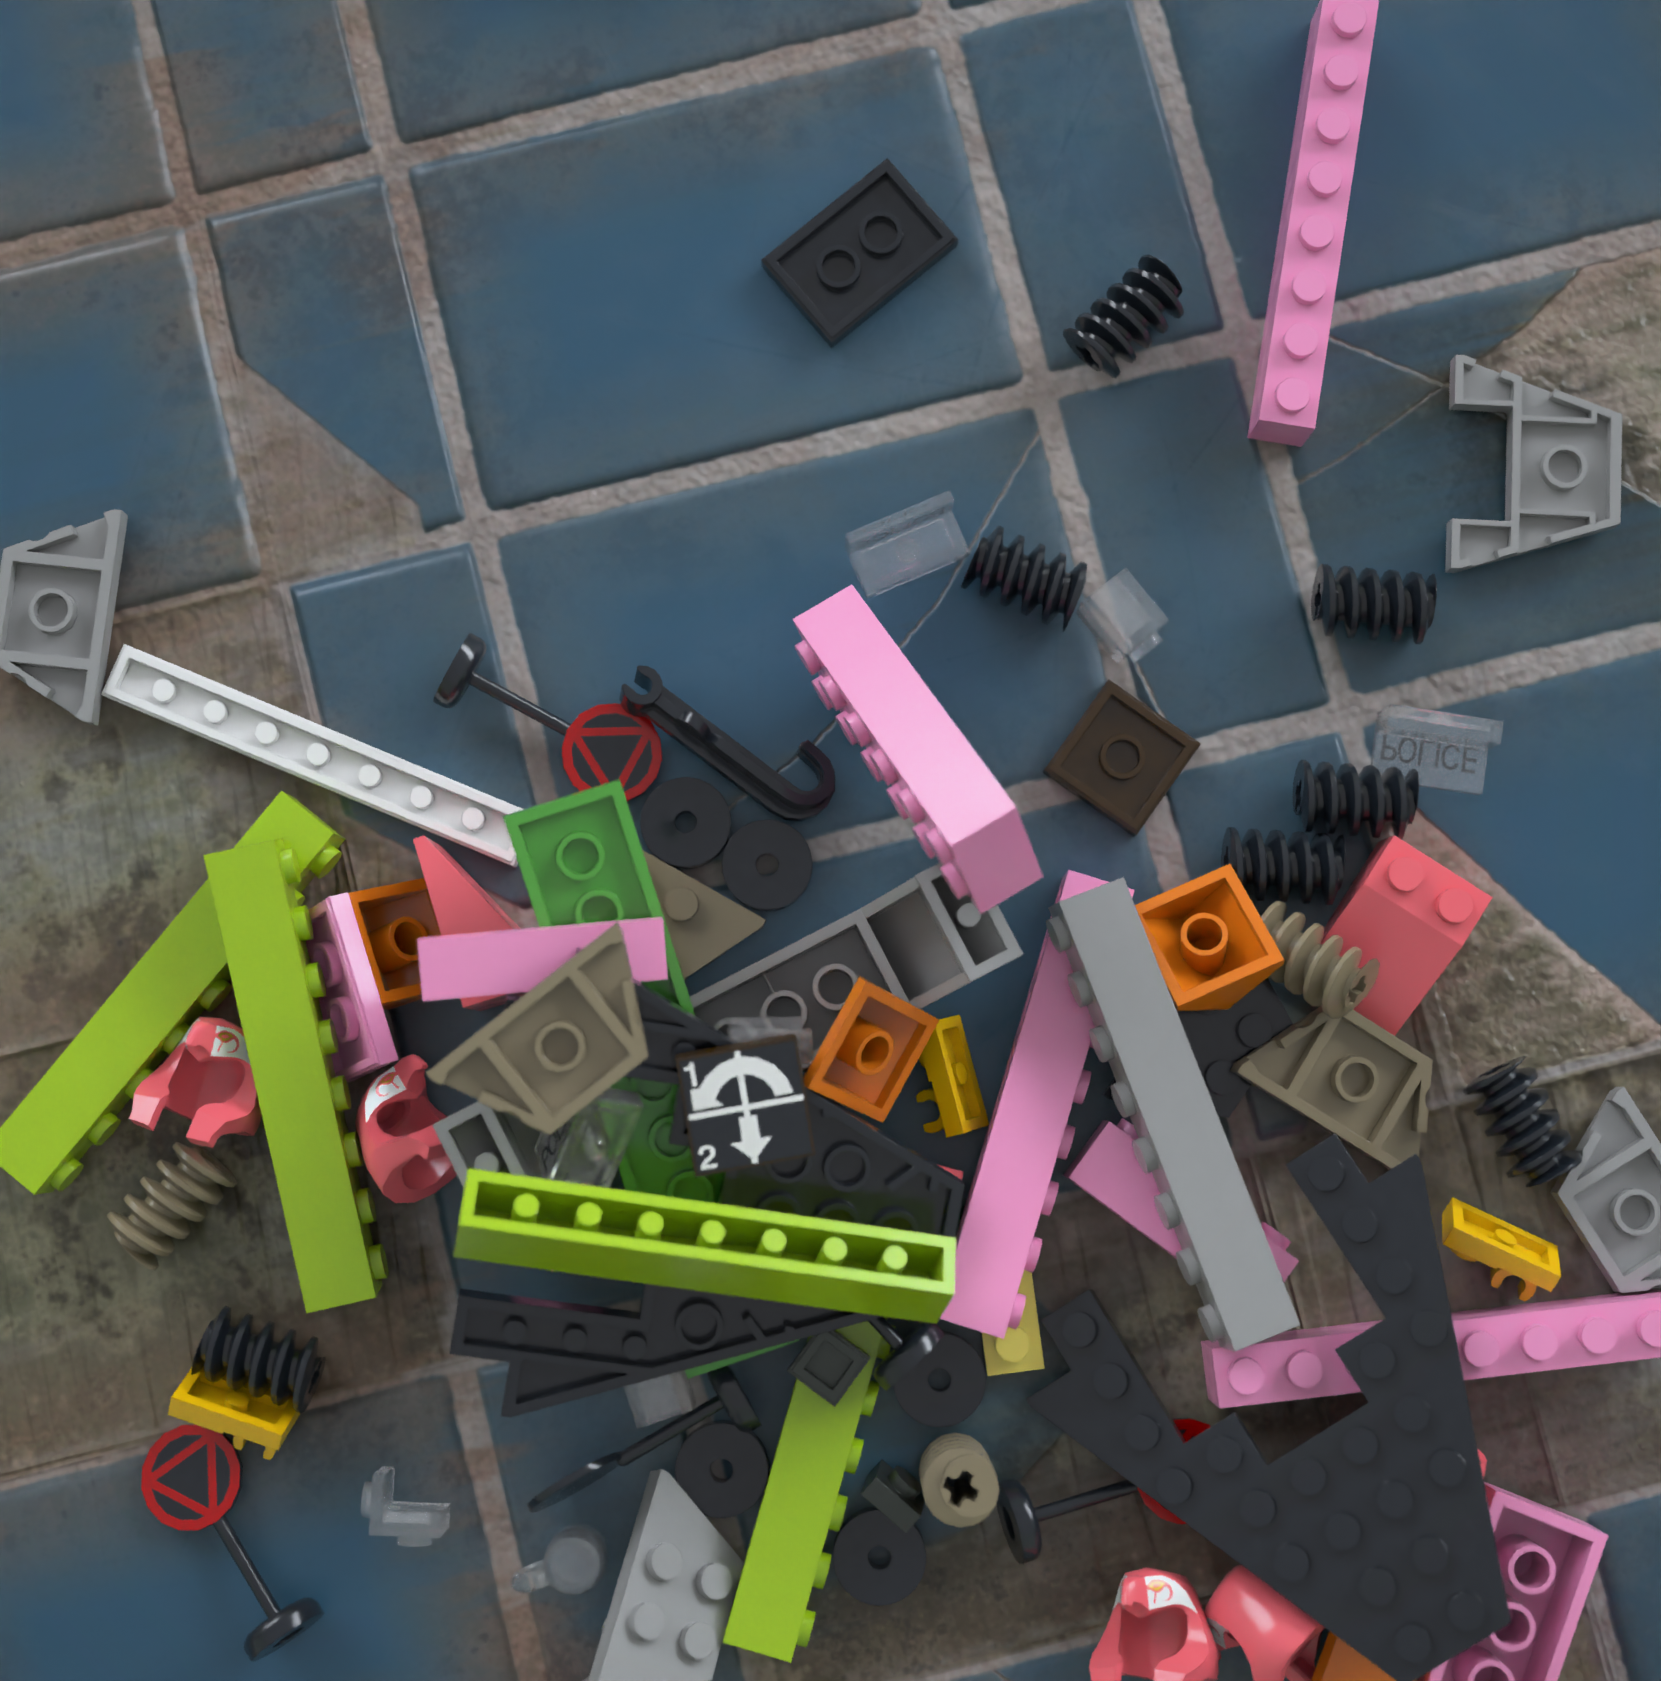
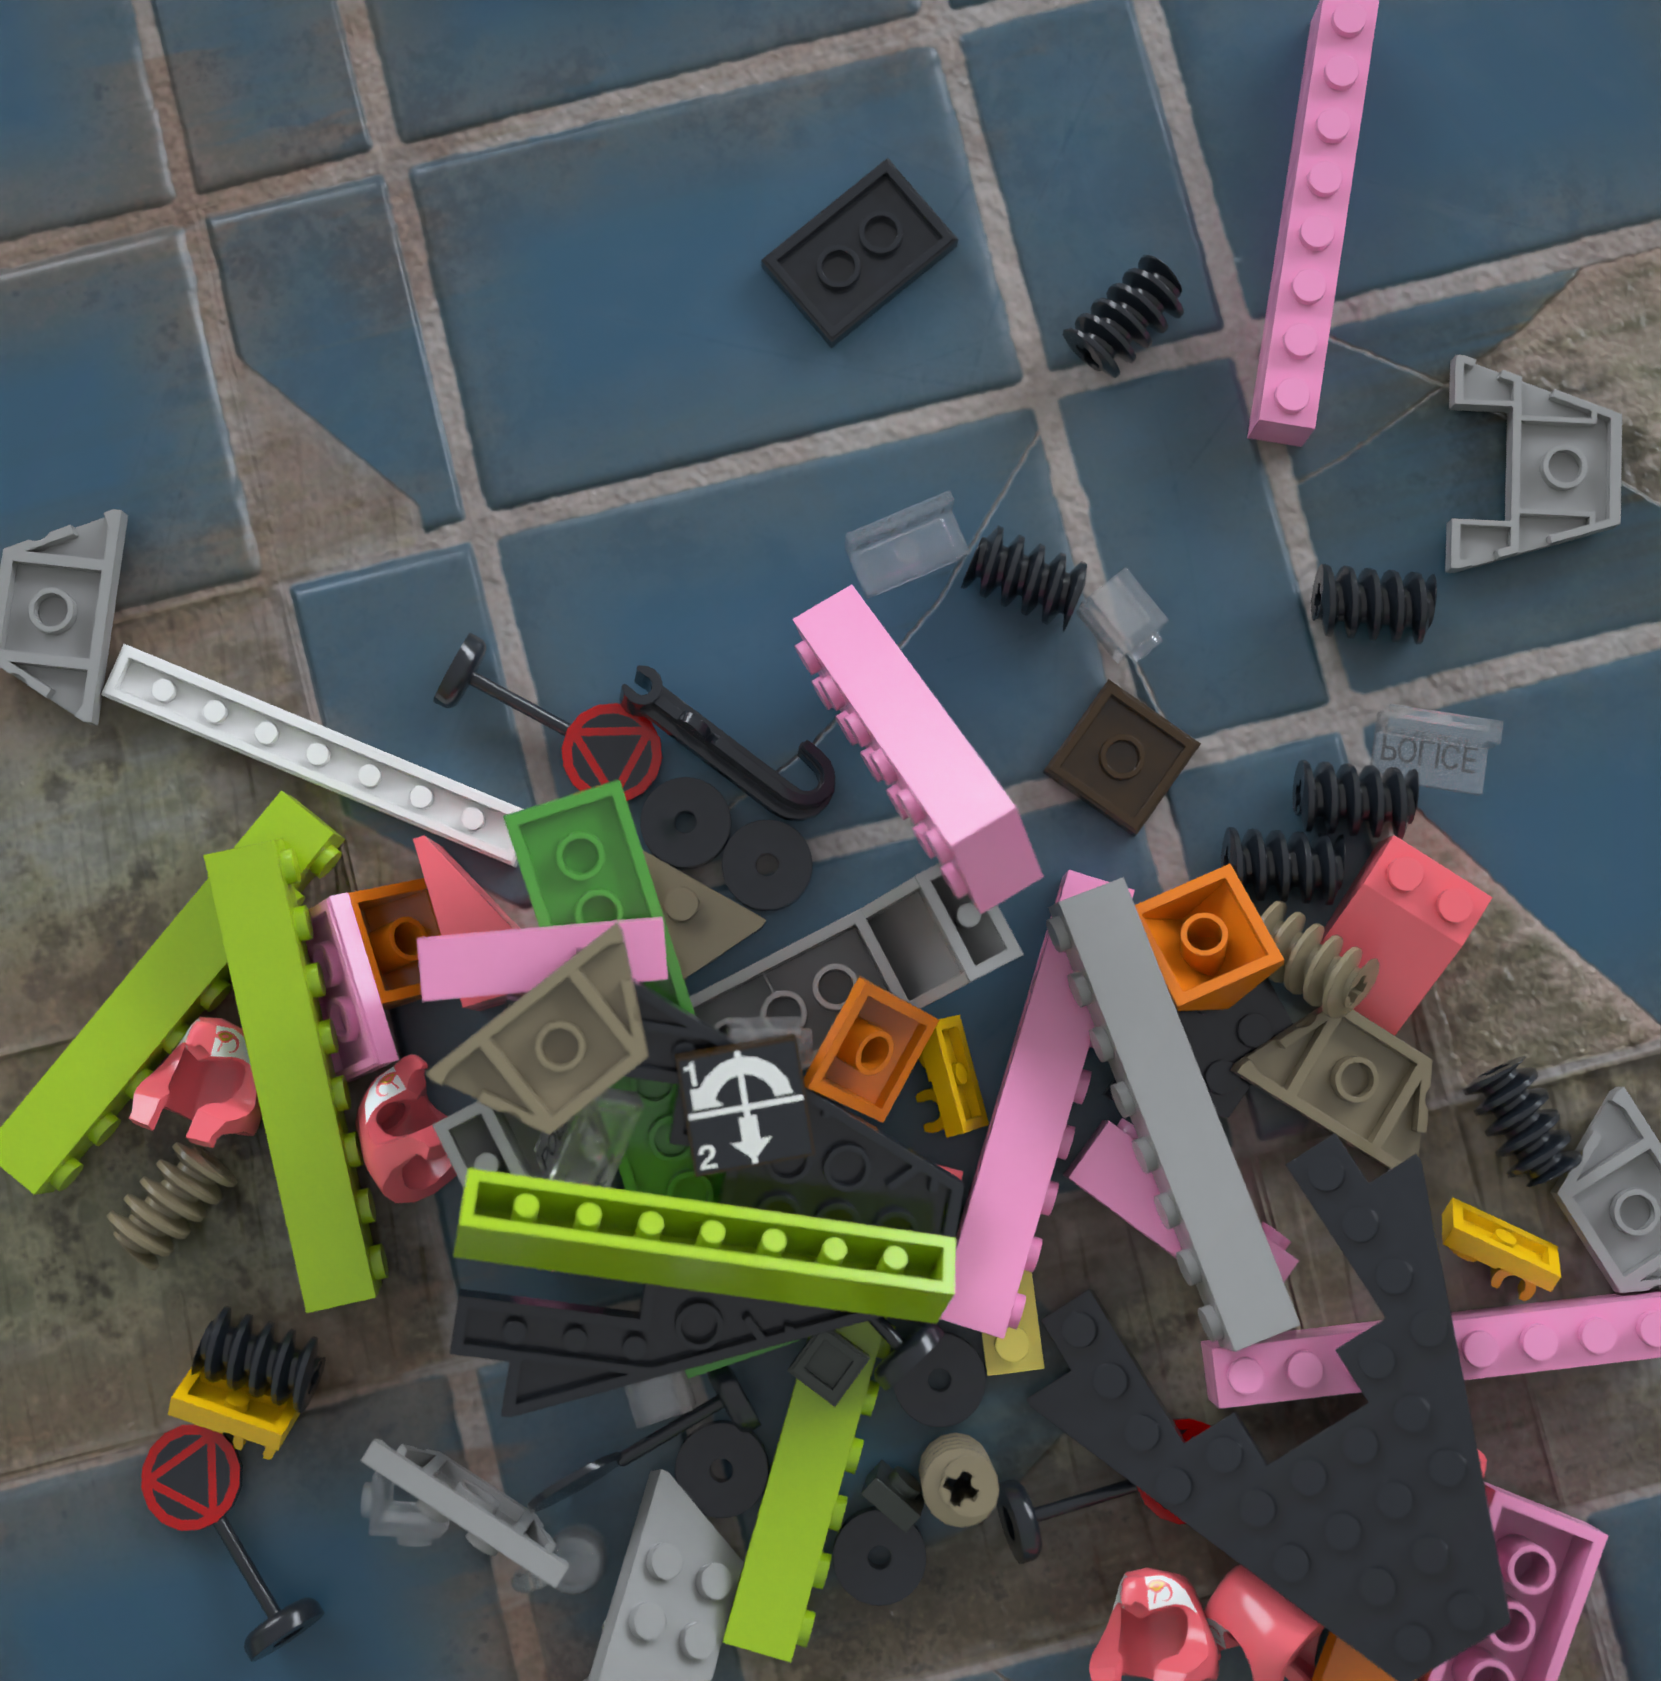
(455, 1493): none -> light grey wing

